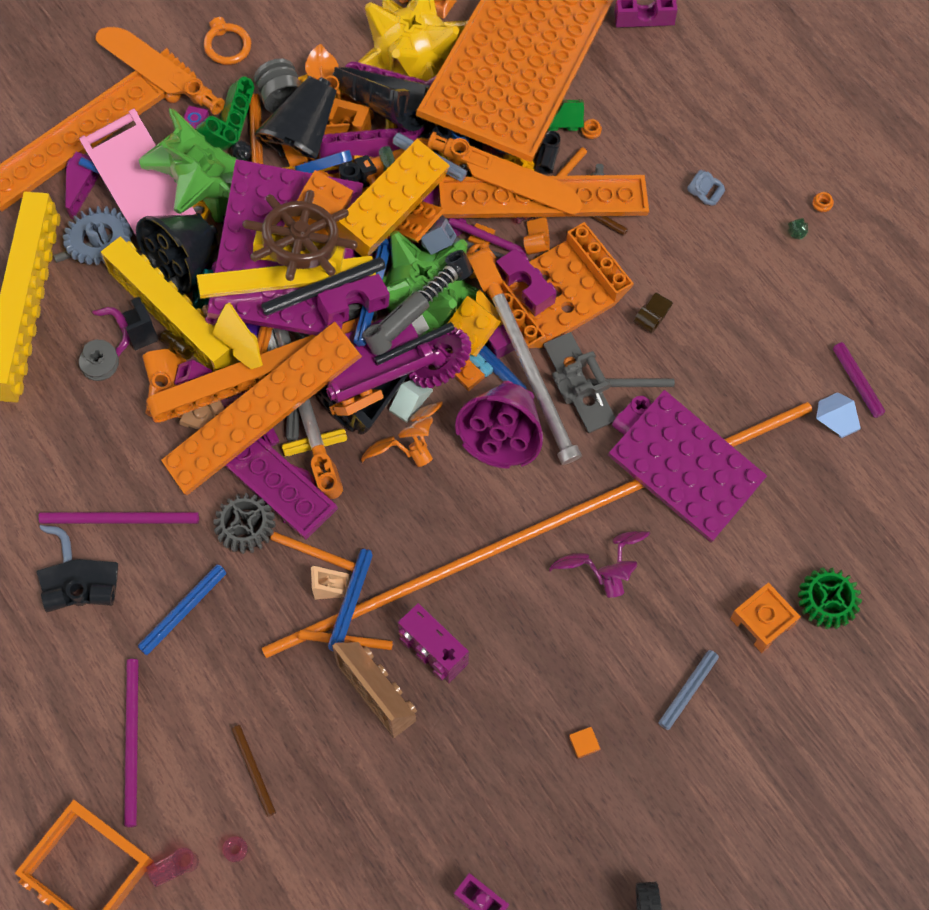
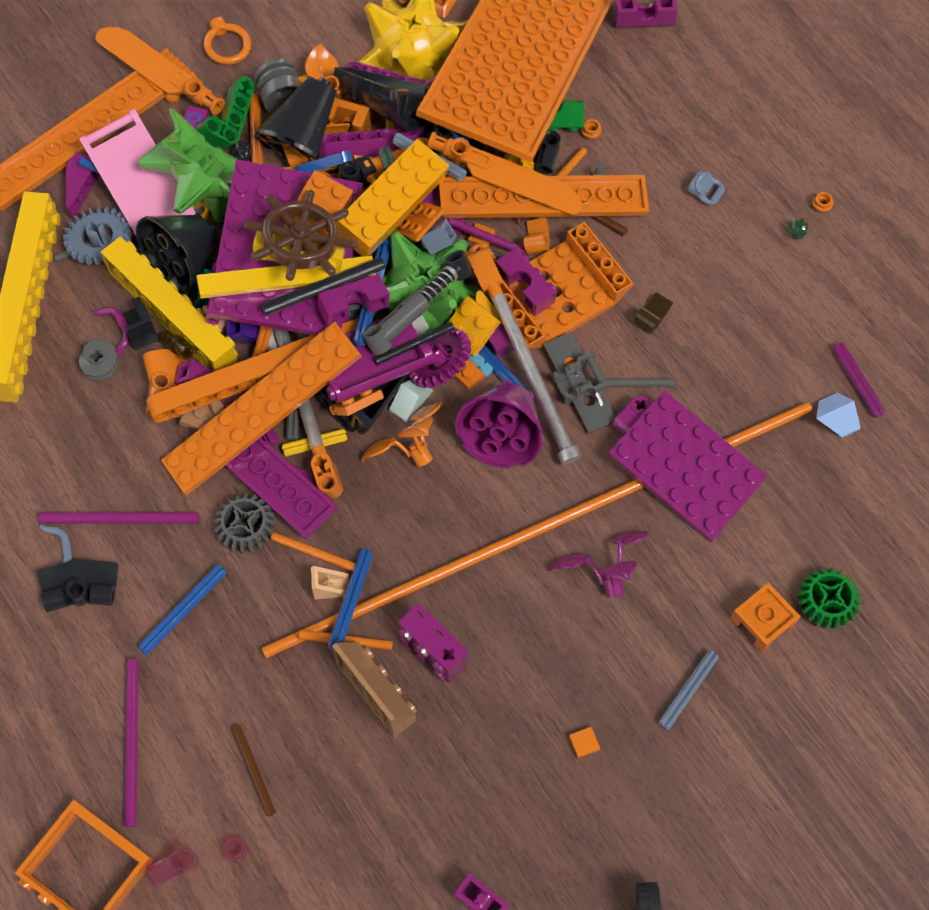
(237, 336): yellow panel -> none

